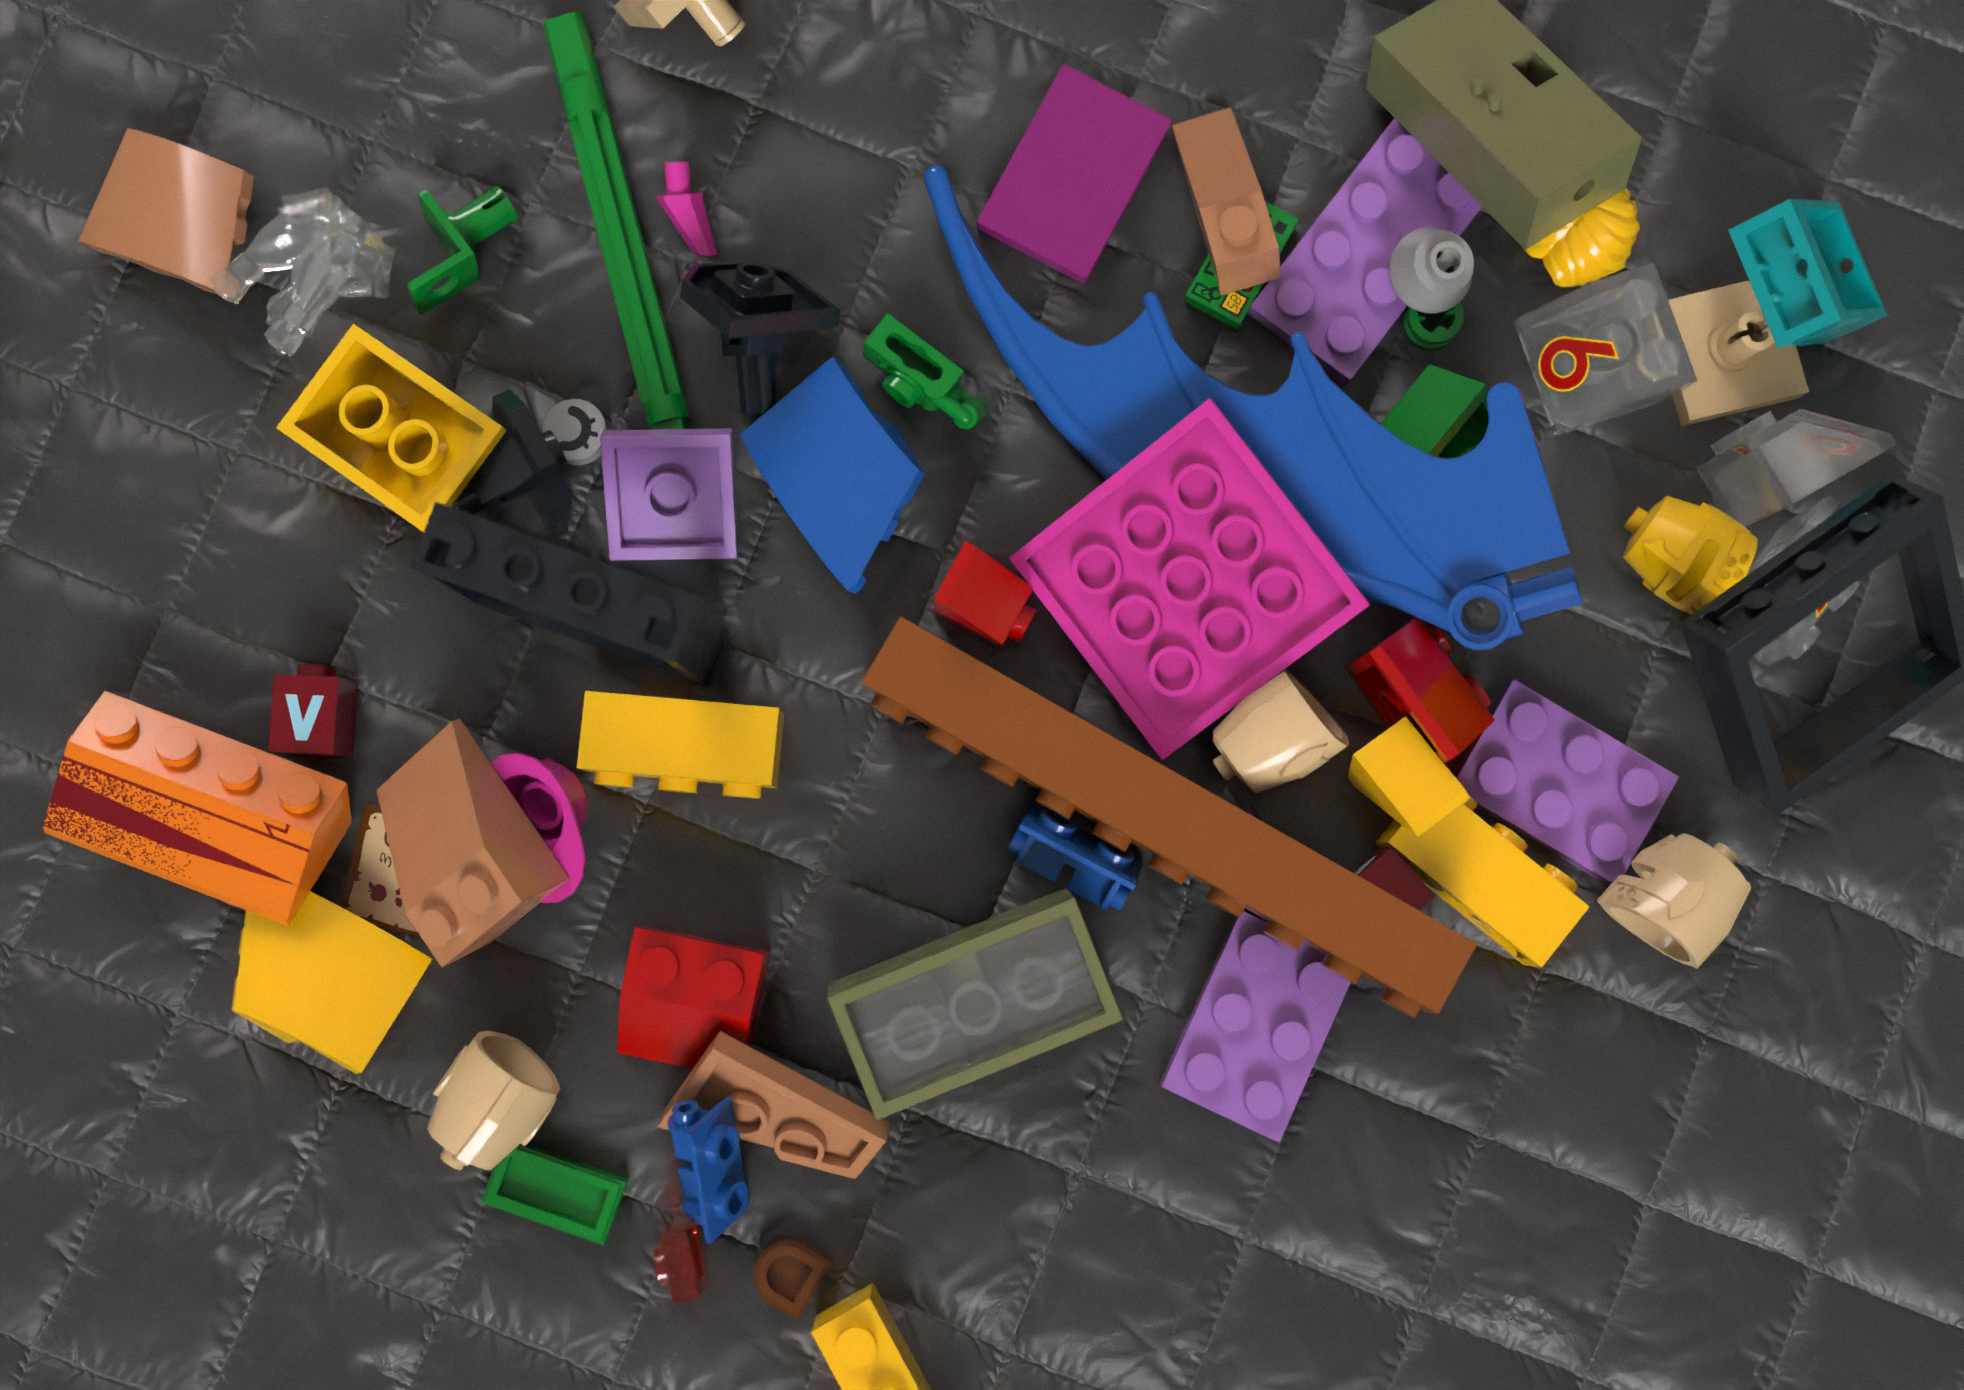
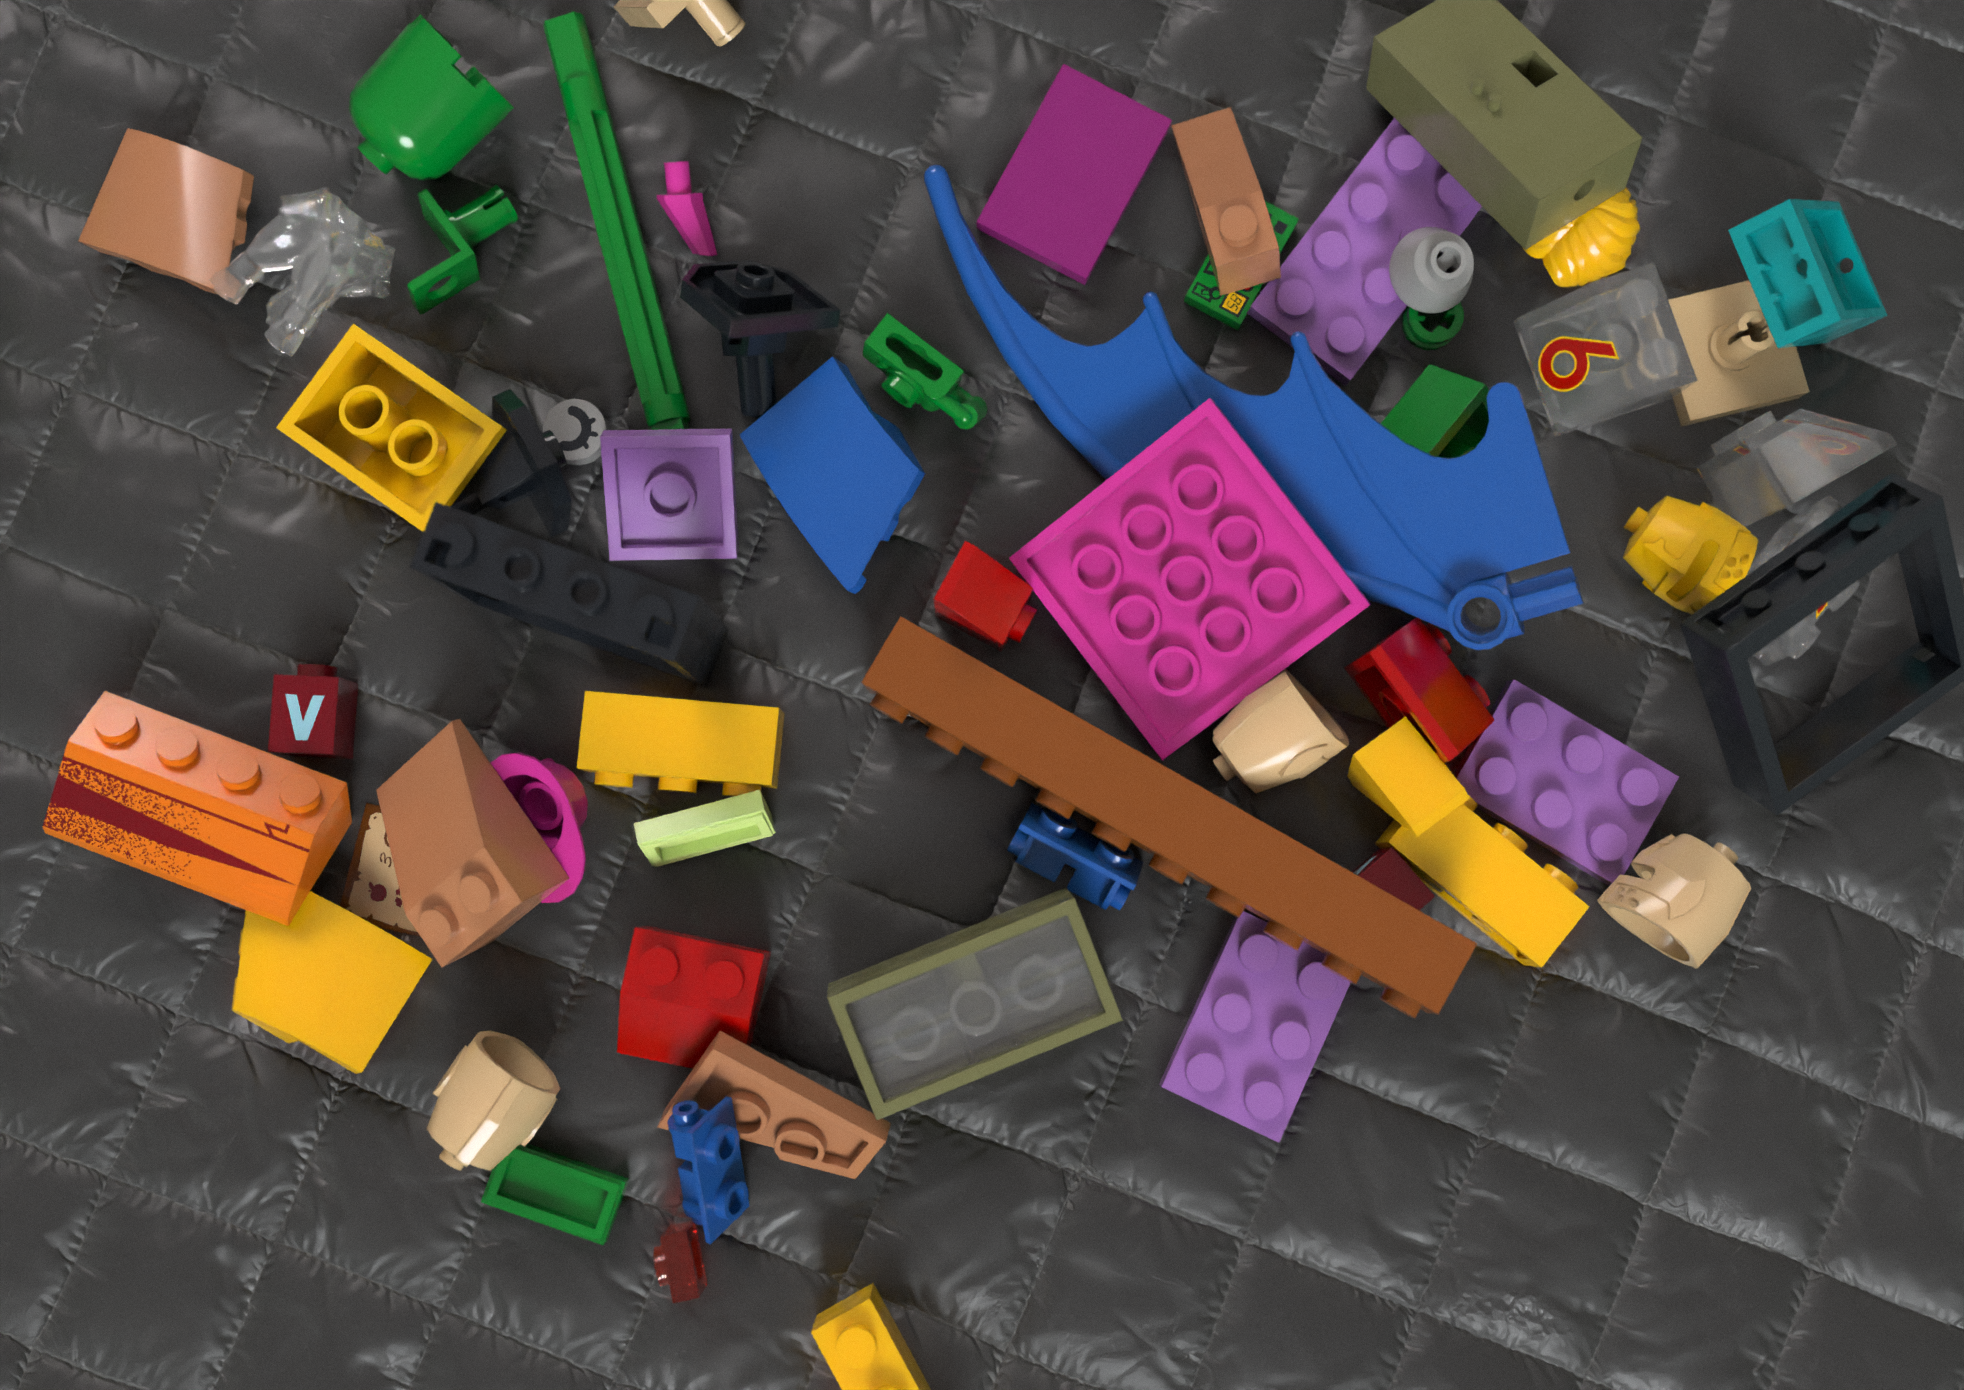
(421, 107): none -> green cylinder
(705, 828): none -> yellowish green tile
(790, 1274): reddish brown tile -> none

